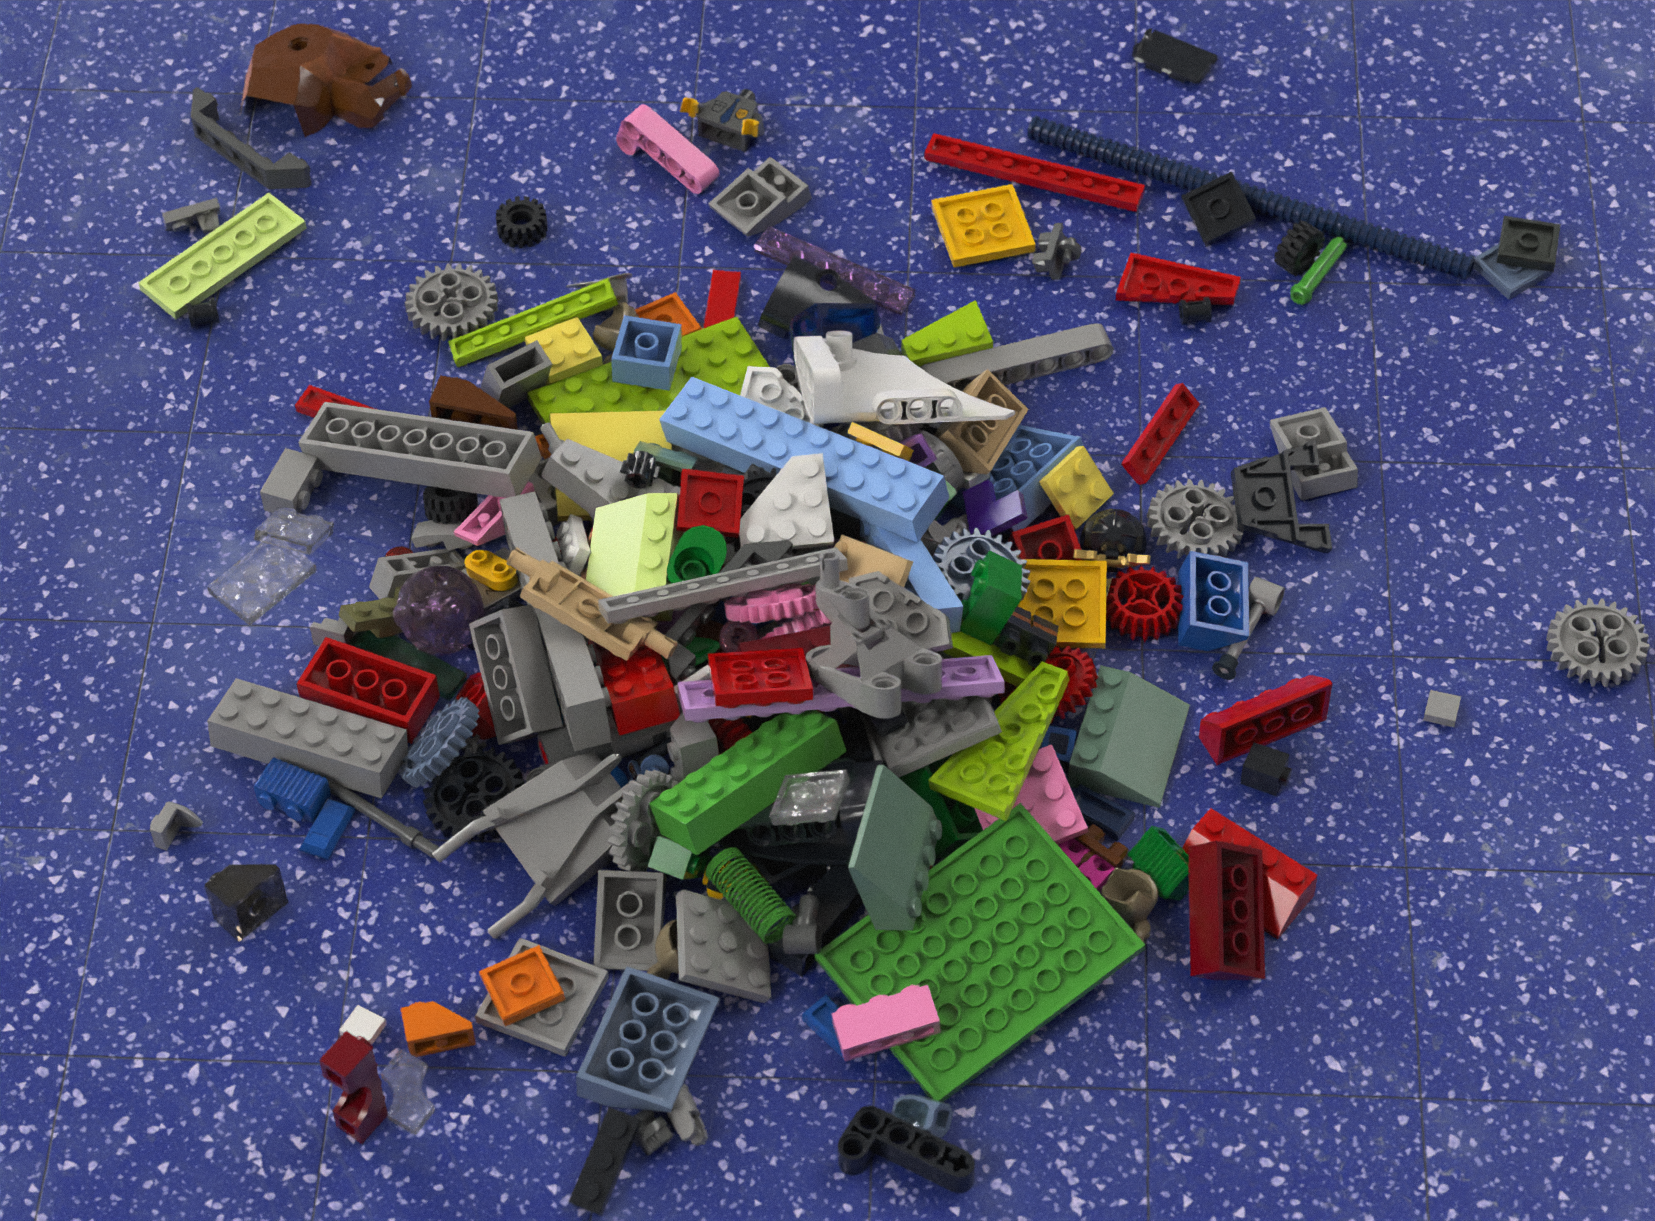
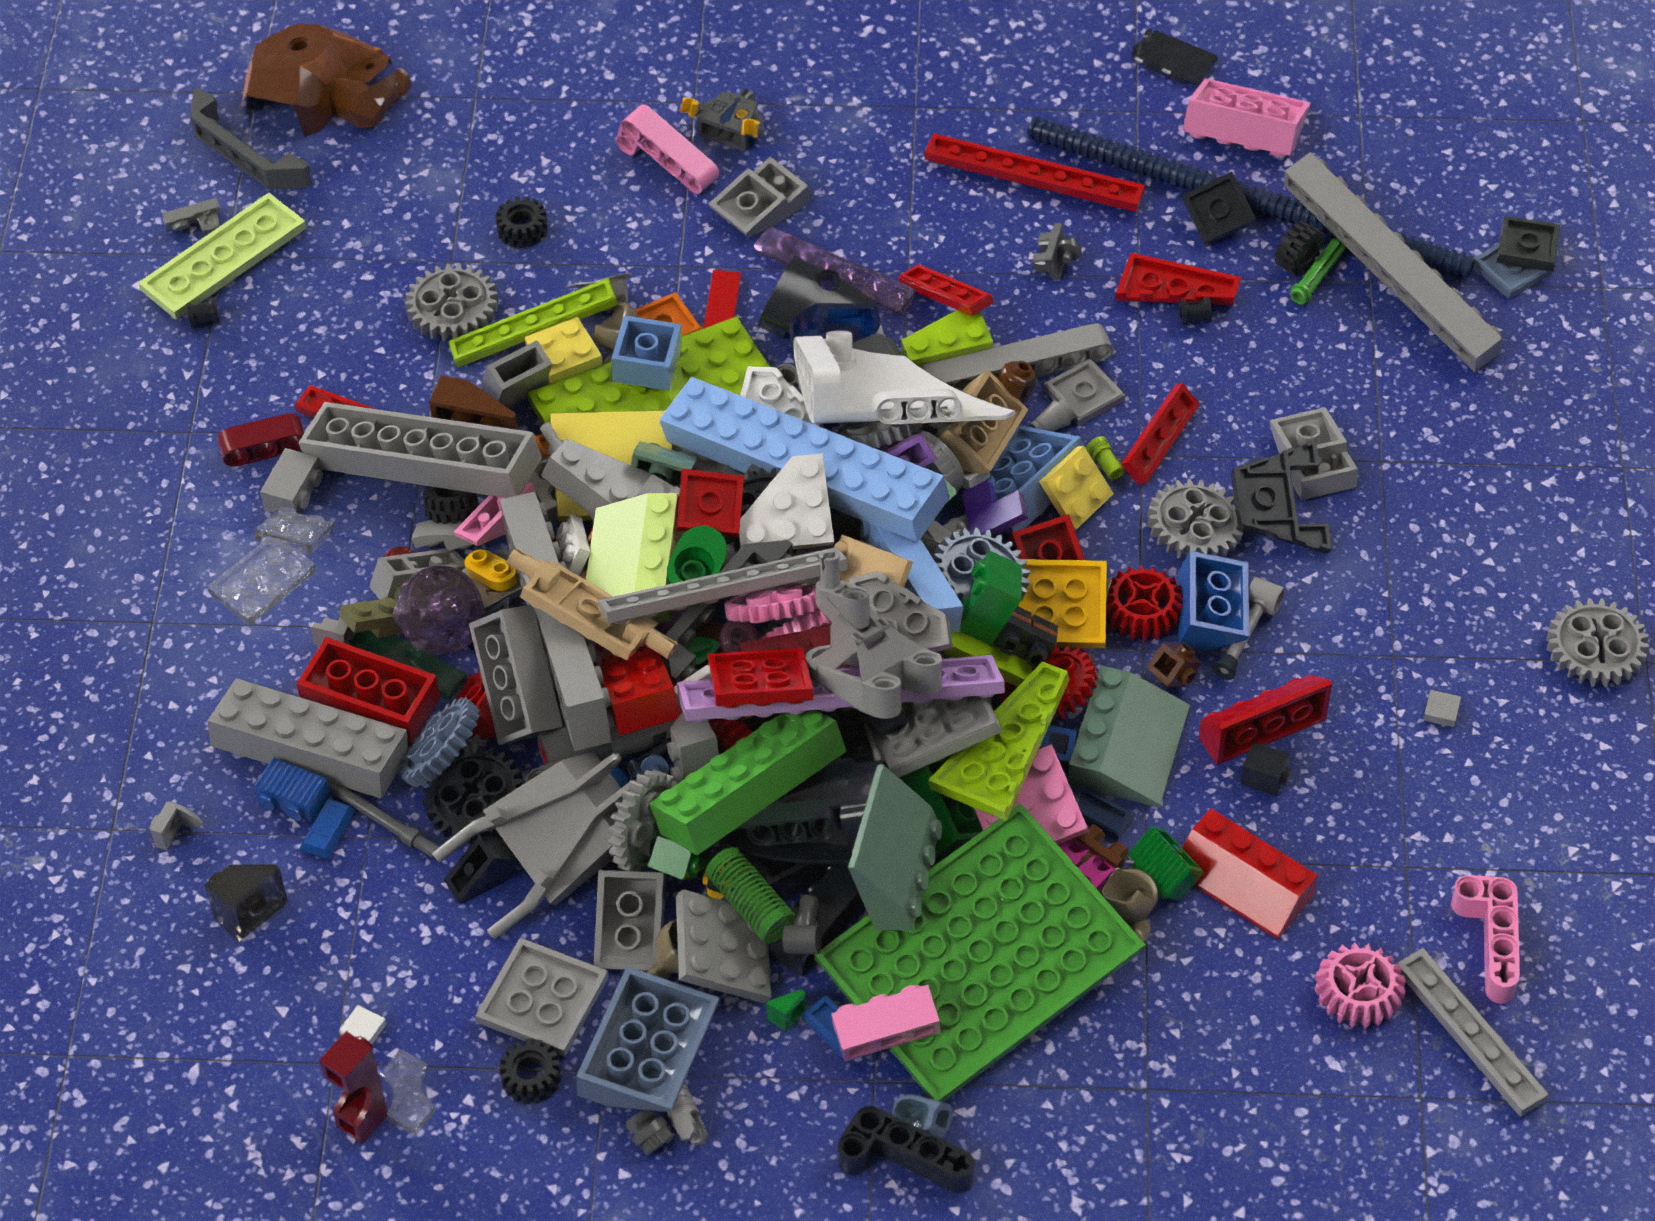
(260, 439): none -> dark red beam
(435, 1029): orange slope -> none
(481, 868): none -> black slope
(522, 985): orange tile -> none
(534, 1087): none -> black tyre
(605, 1161): black plate -> none
(640, 469): black gear -> none
(786, 1009): none -> green slope
(809, 797): clear plate -> none
(872, 438): yellow plate -> none
(946, 290): none -> red tile
(983, 225): yellow plate -> none
(1018, 379): none -> reddish brown head
(1055, 416): none -> light grey cone
(1085, 390): none -> light grey tile
(1102, 453): none -> lime pin
(1113, 538): black helmet -> none
(1174, 665): none -> reddish brown brick
(1226, 912): dark red slope -> none
(1245, 117): none -> bright pink slope
(1369, 1000): none -> bright pink gear
(1393, 262): none -> light grey brick
(1472, 1033): none -> light grey plate
(1496, 939): none -> bright pink beam

